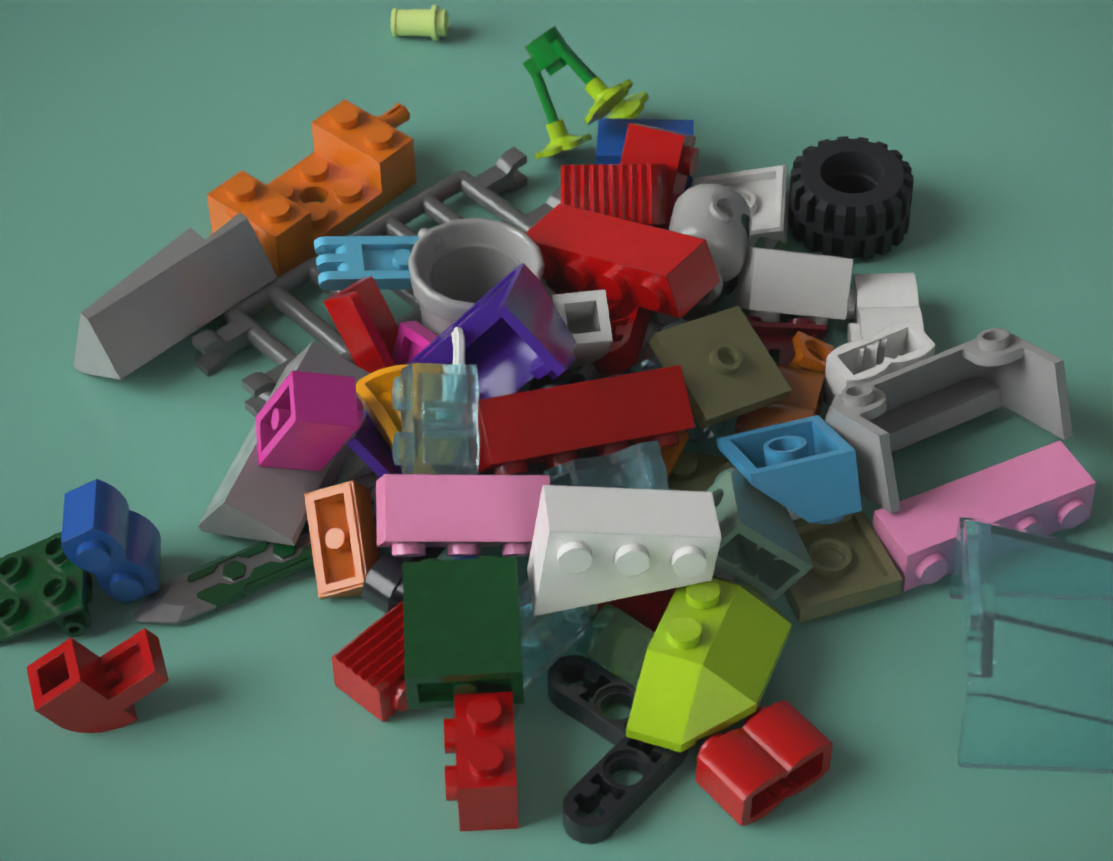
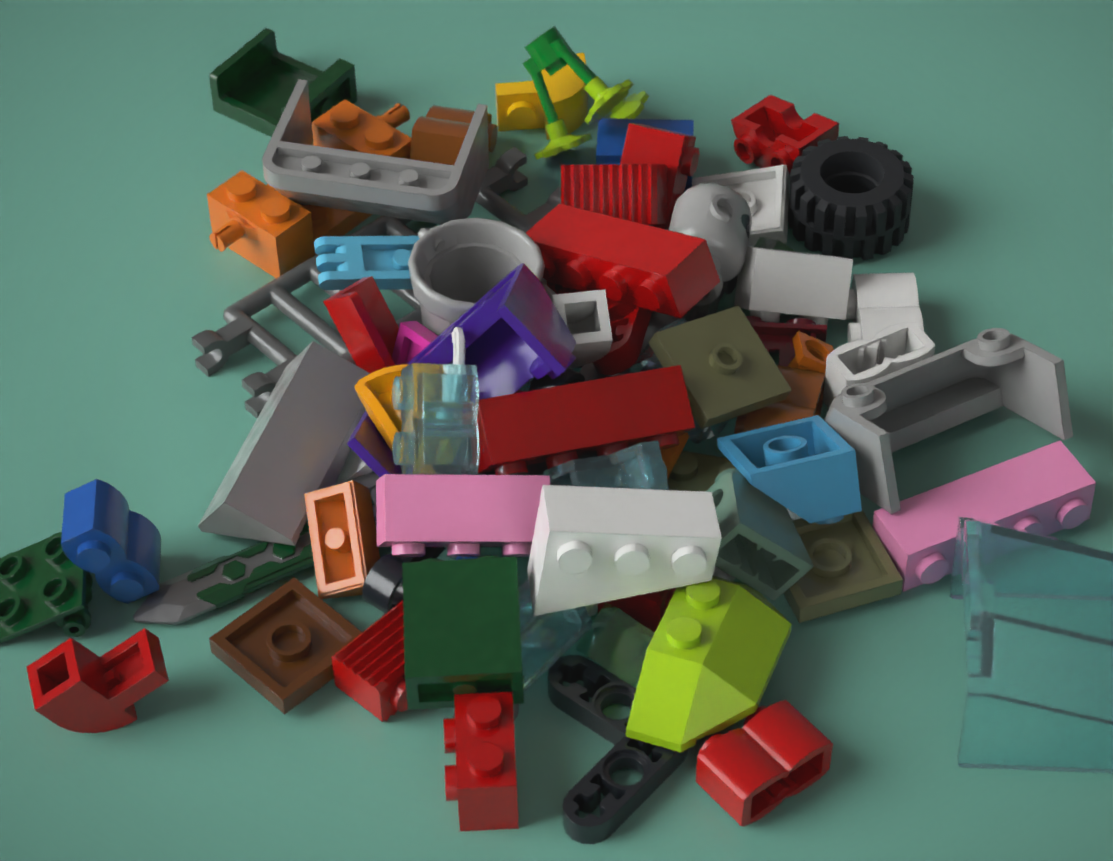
(170, 298): light grey slope -> none
(259, 81): none -> dark green panel
(284, 644): none -> reddish brown plate
(307, 421): dark pink brick -> none
(373, 181): none -> light grey windscreen
(420, 22): yellowish green pin -> none
(442, 133): none -> dark orange brick
(521, 109): none -> yellow brick
(775, 133): none -> red cylinder

